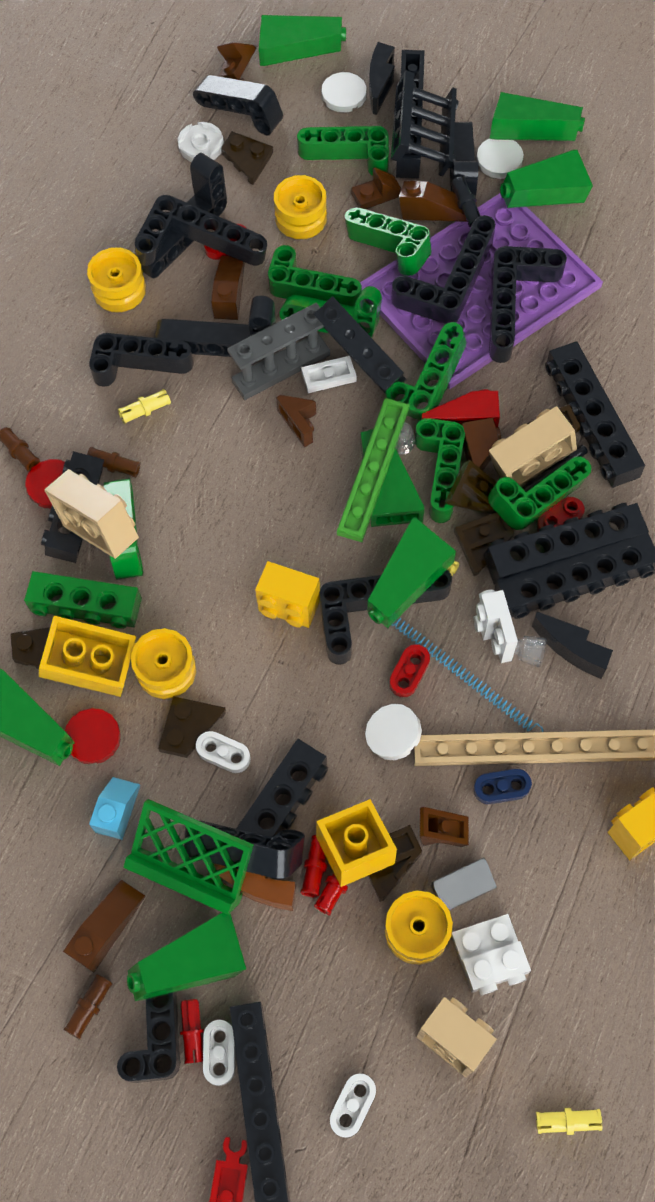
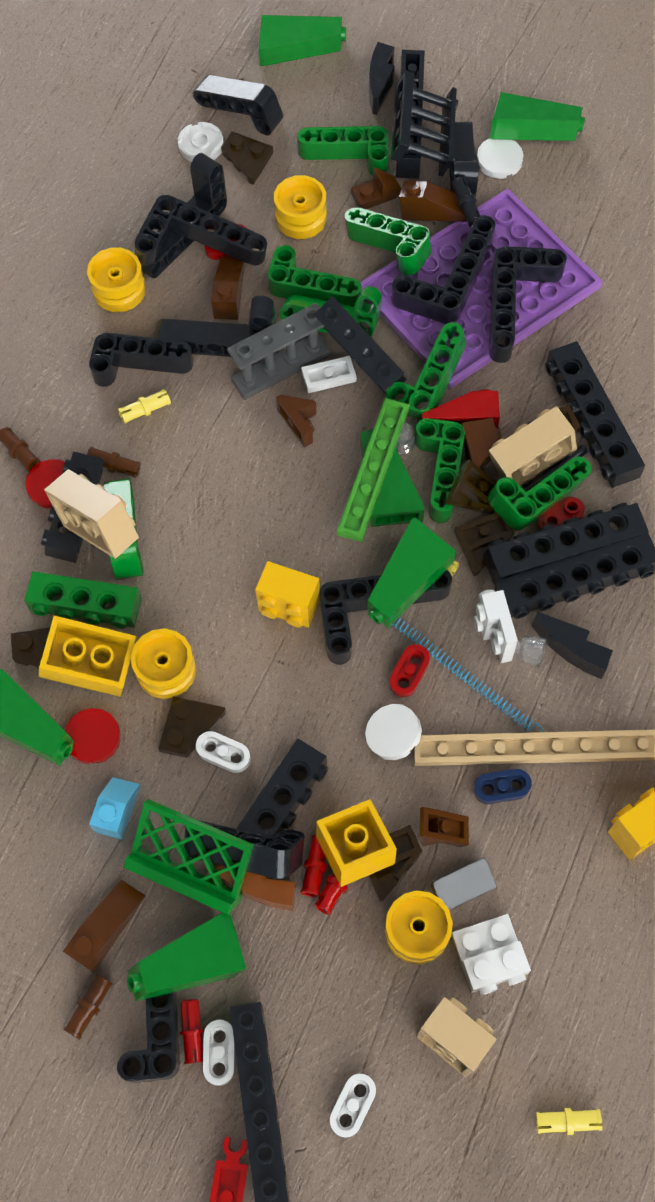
(237, 58): reddish brown slope -> none
(343, 92): white tile -> none
(548, 182): green slope -> none

